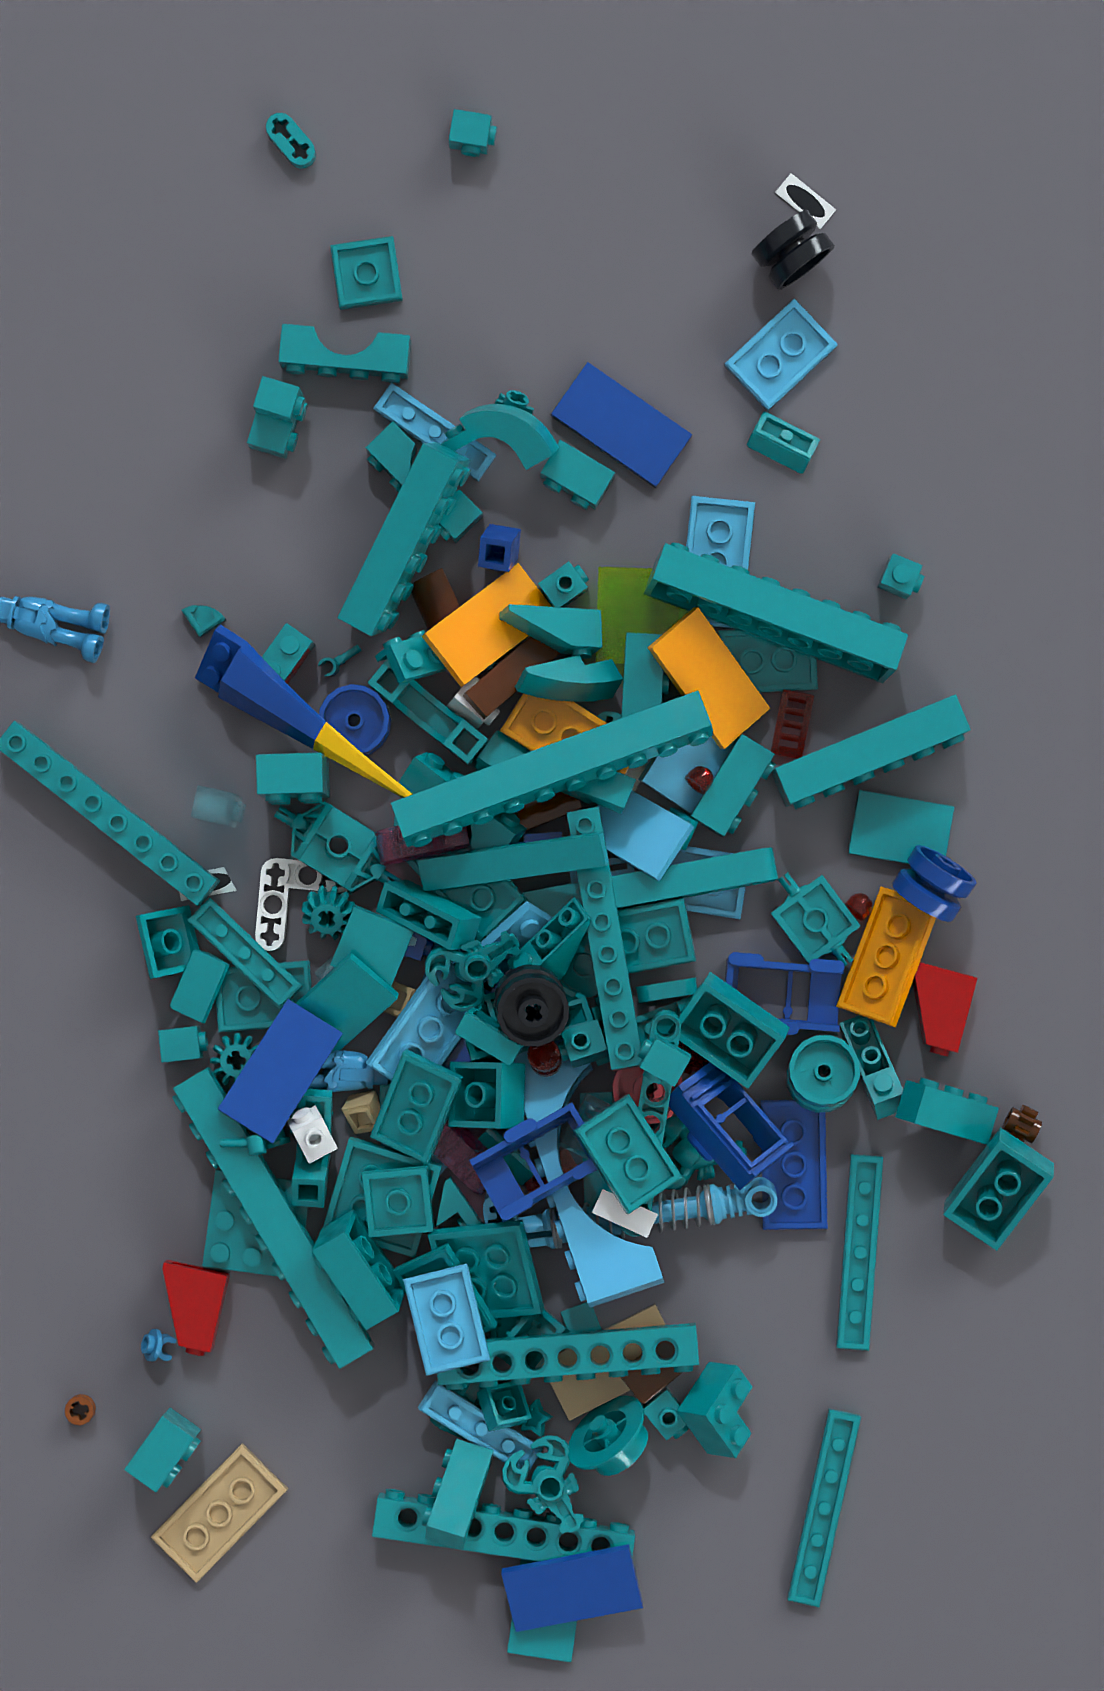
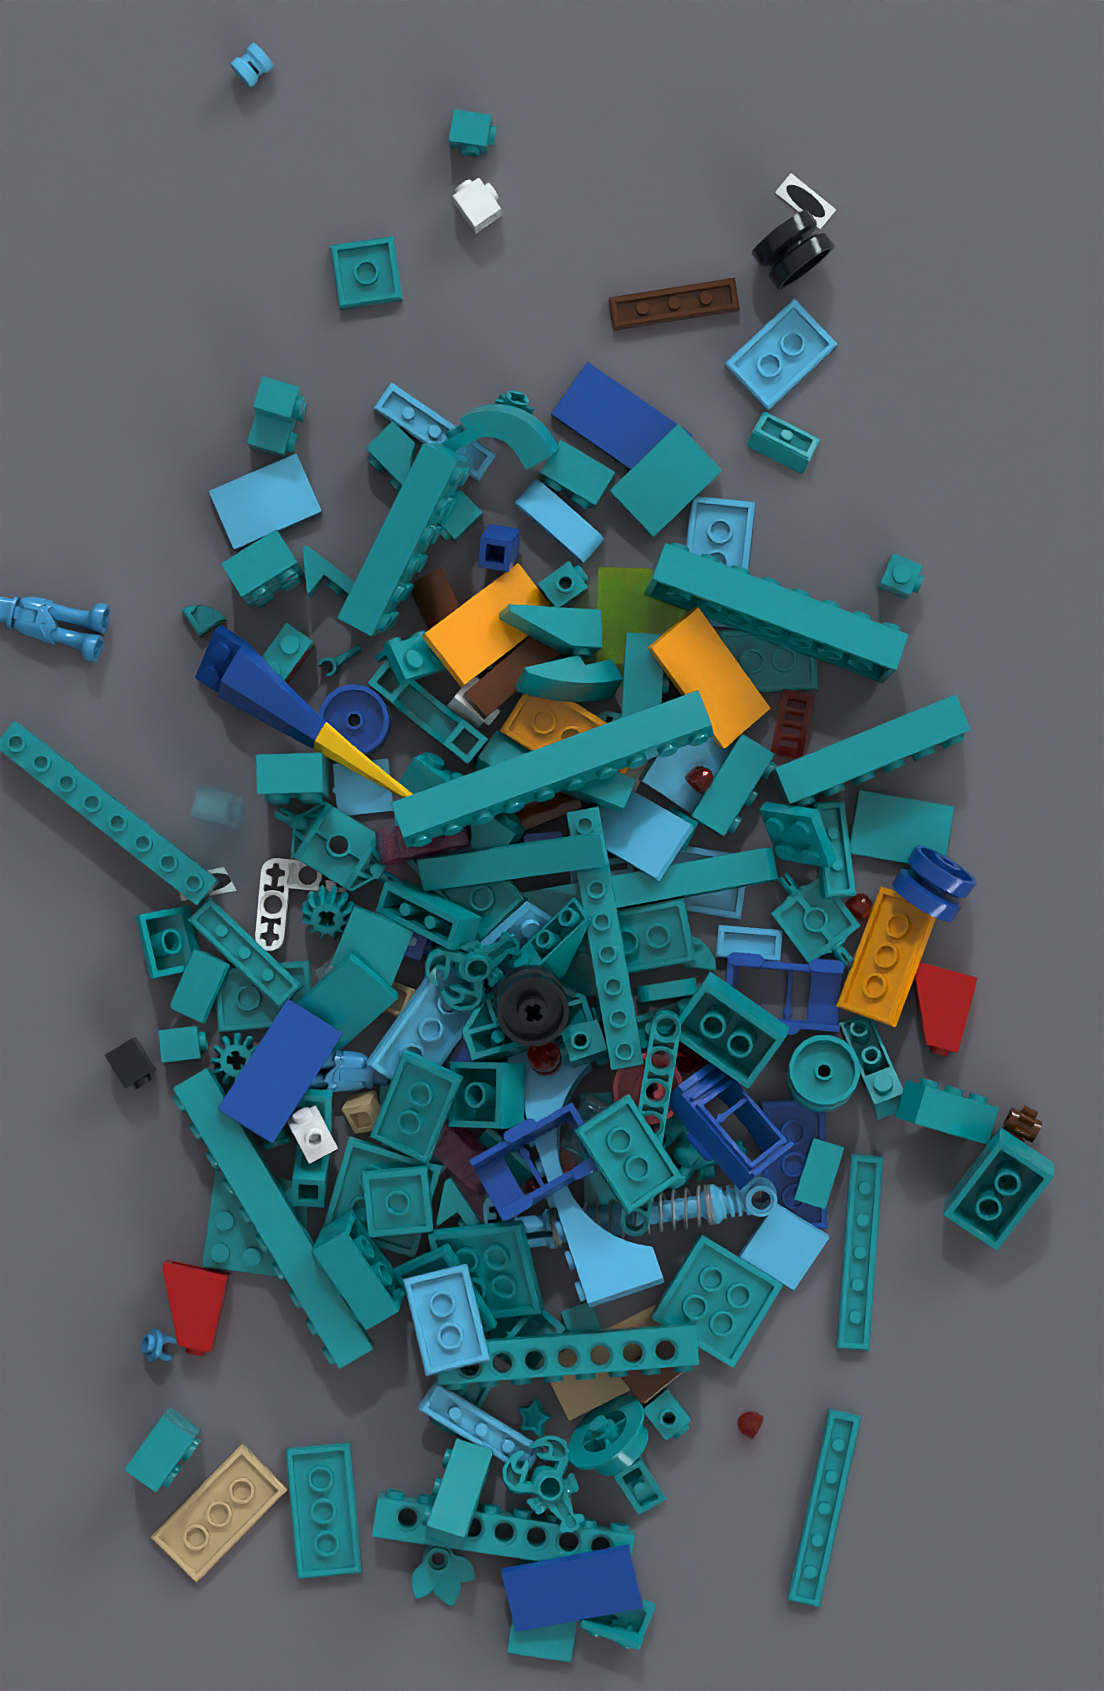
(83, 1400): dark orange bush -> none
(131, 1064): none -> black brick
(254, 1143): teal hand -> none
(257, 60): none -> medium azure wheel
(263, 570): none -> teal brick
(265, 501): none -> medium azure tile
(285, 145): teal beam -> none
(319, 569): none -> teal slope
(323, 1510): none -> teal tile
(358, 794): none -> medium azure piece
(385, 357): teal arch -> none
(442, 1577): none -> teal plate
(477, 203): none -> white brick
(488, 1036): teal slope -> none
(504, 1406): teal piece -> none
(559, 521): none -> medium azure beam
(624, 1627): none -> teal bracket
(638, 1221): white sticker -> none
(640, 1486): none -> teal slope
(662, 1061): teal brick -> none
(665, 480): none -> teal tile
(674, 304): none -> reddish brown tile
(704, 957): none -> teal tile
(713, 1407): teal brick -> none
(720, 1296): none -> teal plate
(749, 940): none -> medium azure tile
(750, 1423): none -> clear red hinge
(784, 1246): none -> medium azure tile
(797, 834): none -> teal plate
(818, 1173): none -> teal tile
(839, 878): none -> teal tile

